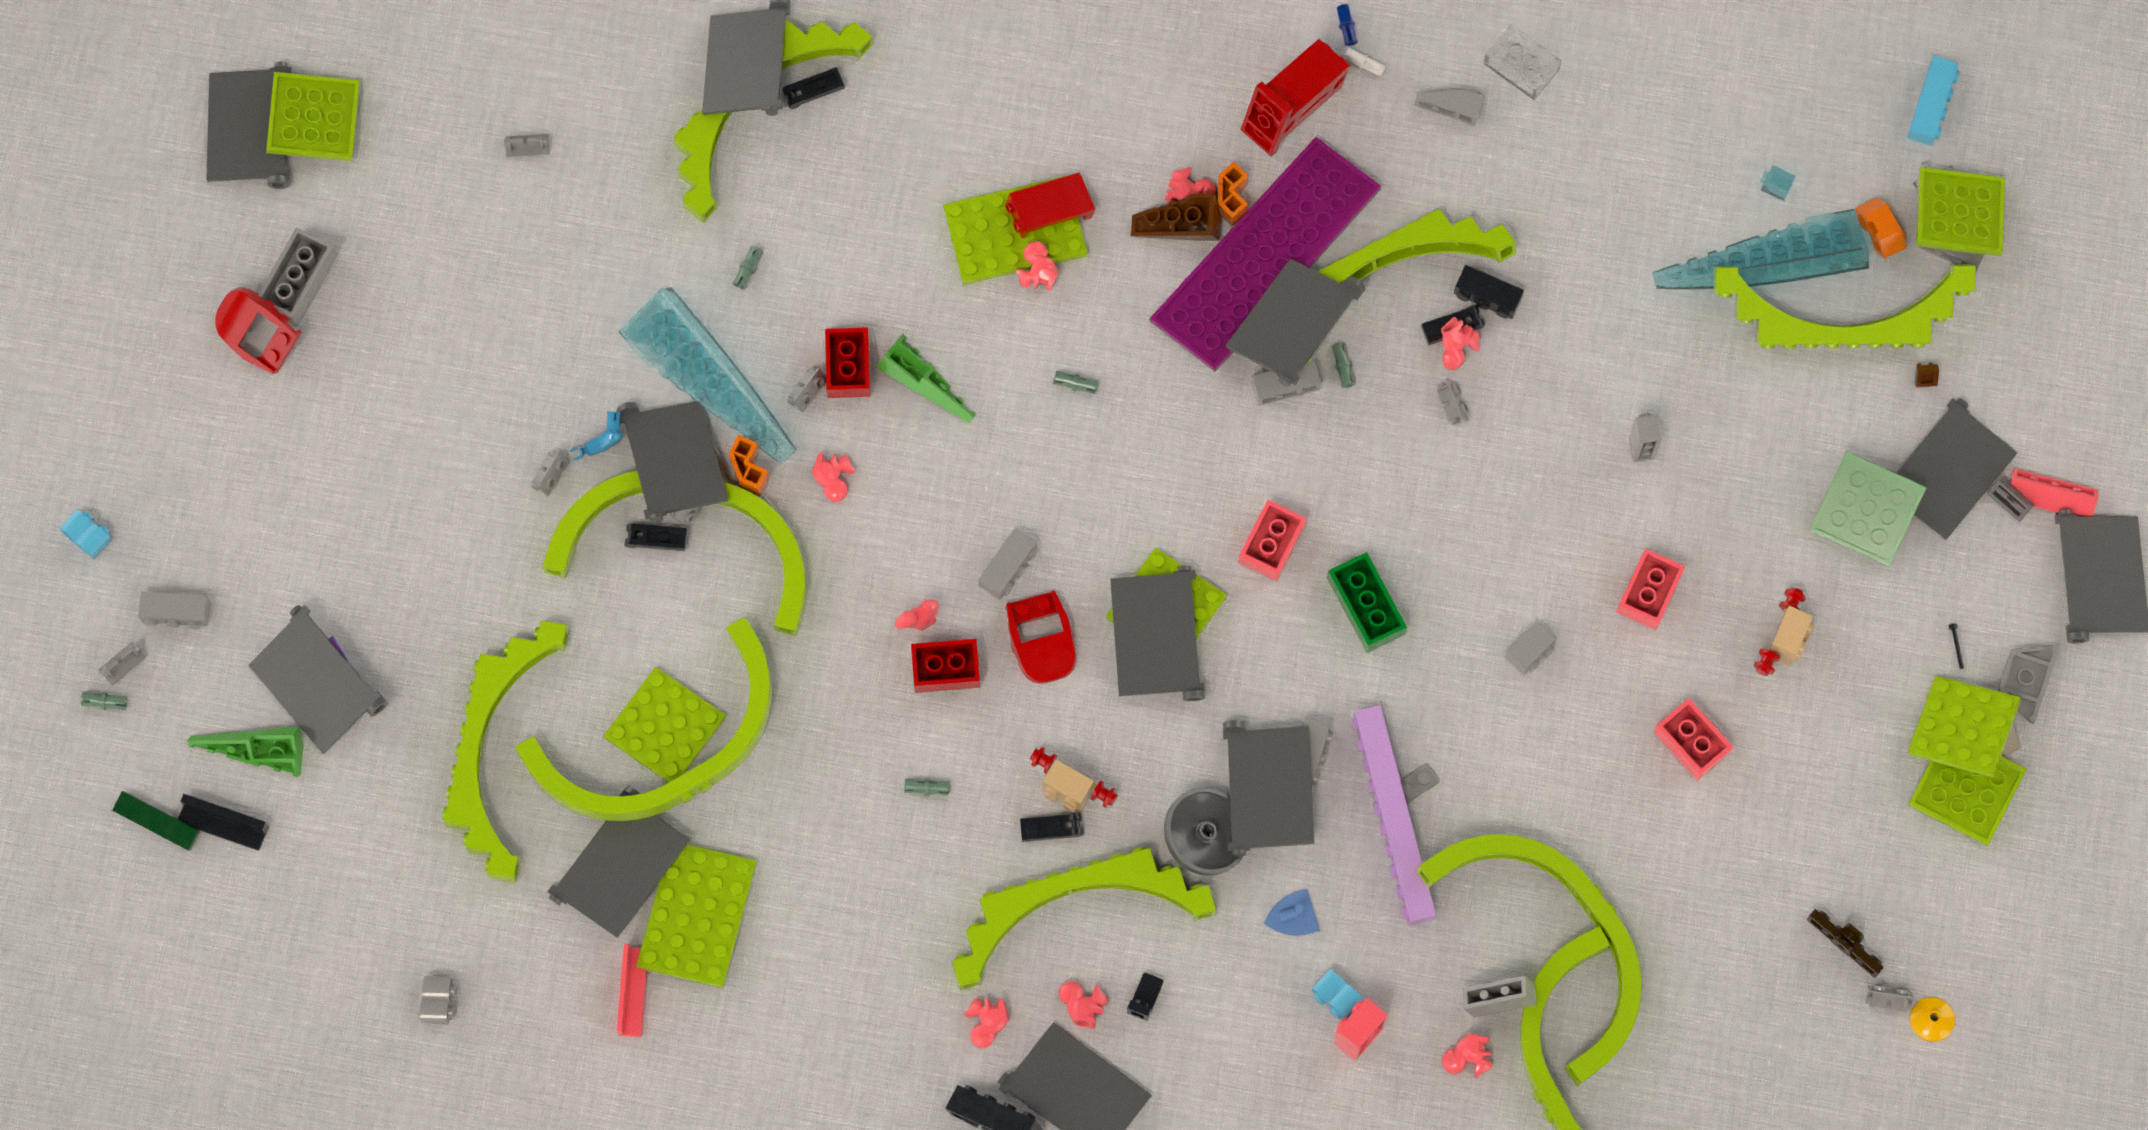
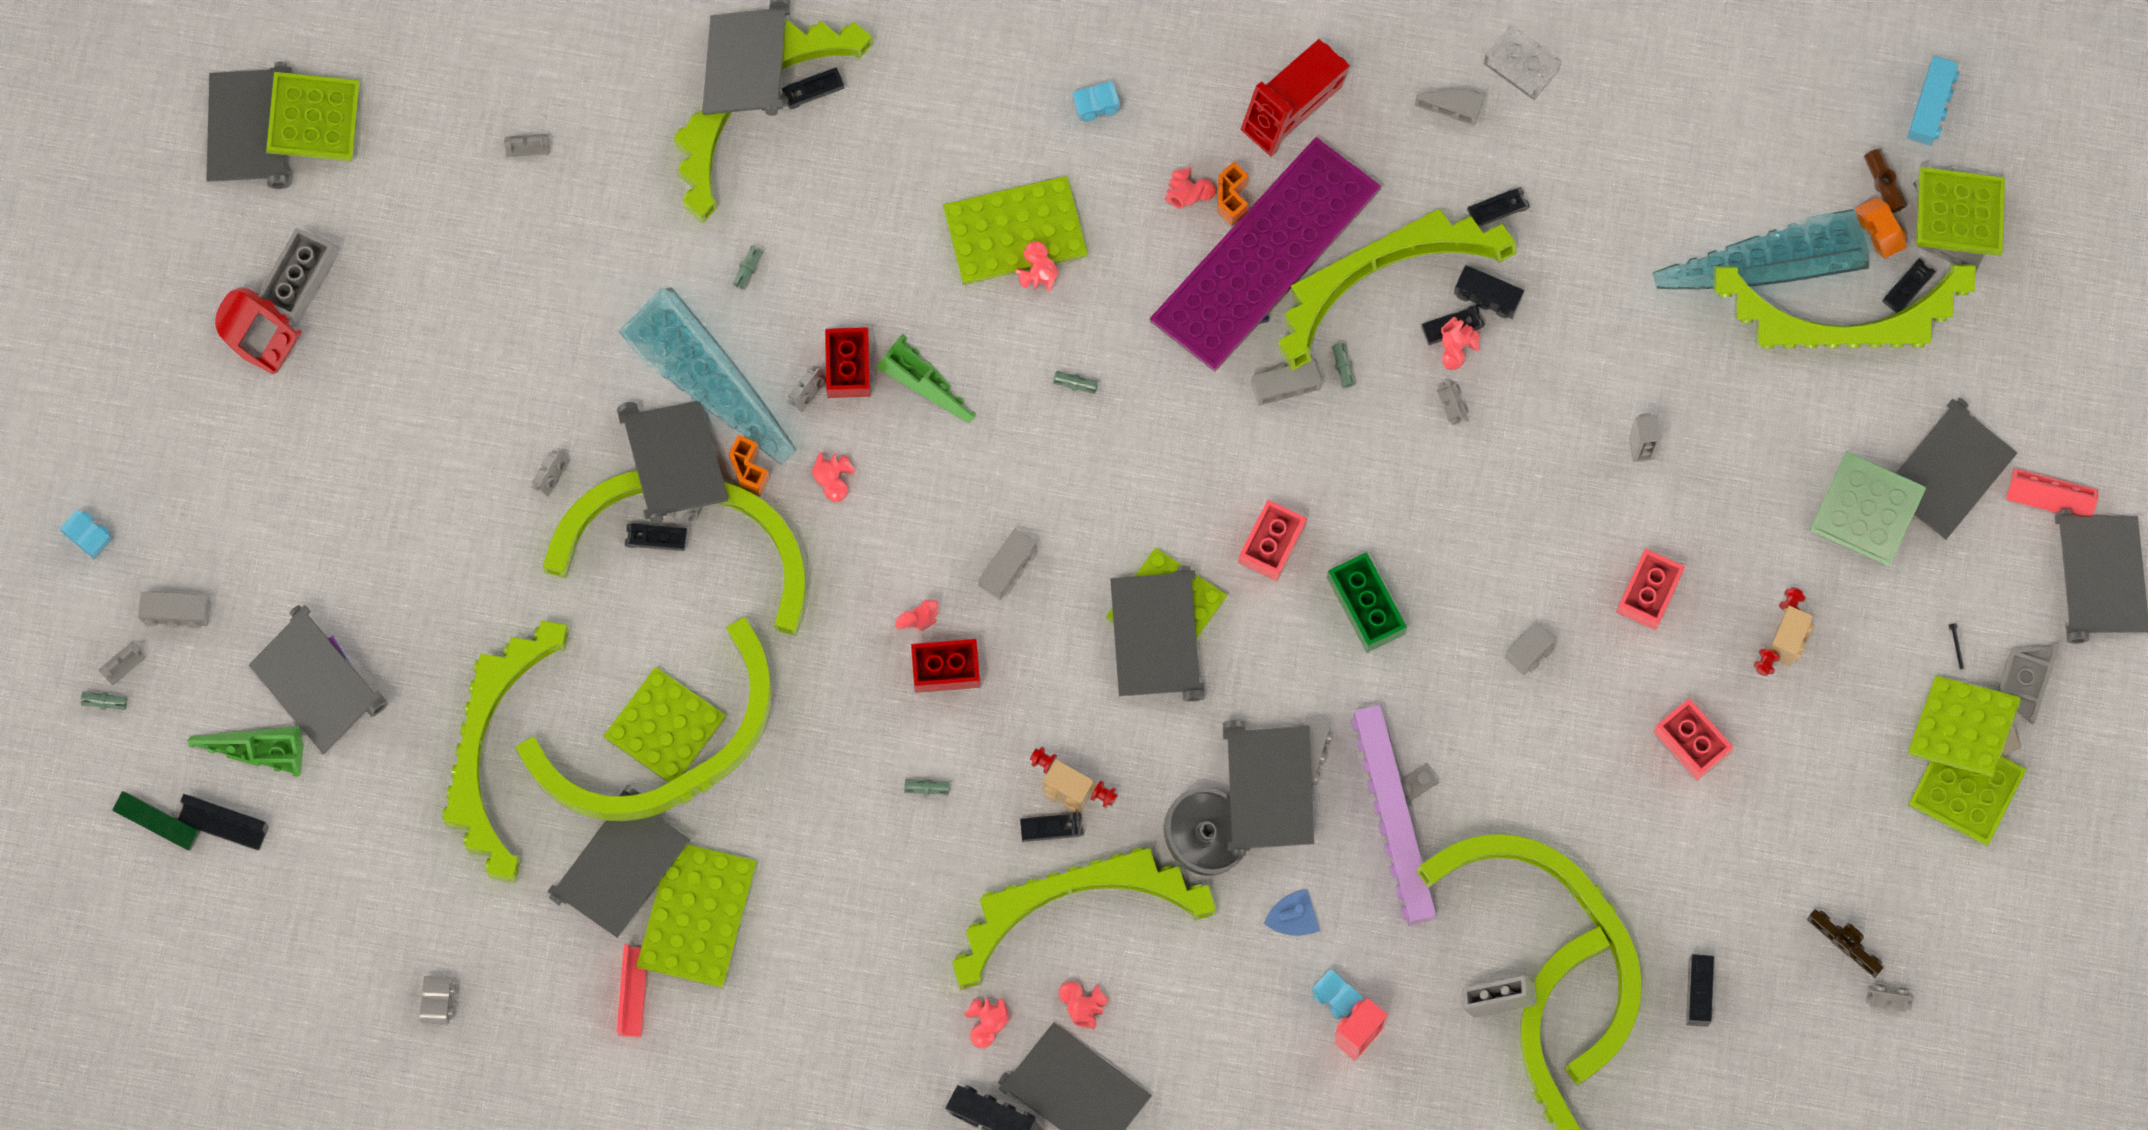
(605, 440): dark azure arm -> none
(1048, 656): red slope -> none
(1049, 204): red panel -> none
(1096, 101): none -> medium azure brick
(1145, 996): black bracket -> none
(1184, 219): reddish brown wedge -> none
(1293, 319): dark grey door -> none
(1346, 25): clear blue axle -> none
(1364, 62): white axle -> none
(1468, 1050): coral animal -> none
(1498, 207): none -> black plate
(1700, 990): none -> black brick
(1777, 182): clear light blue brick -> none
(1880, 169): none -> reddish brown piece
(1908, 286): none -> black plate
(1924, 1026): yellow dish -> none
(1926, 375): reddish brown tile -> none
(2013, 496): dark grey tile -> none

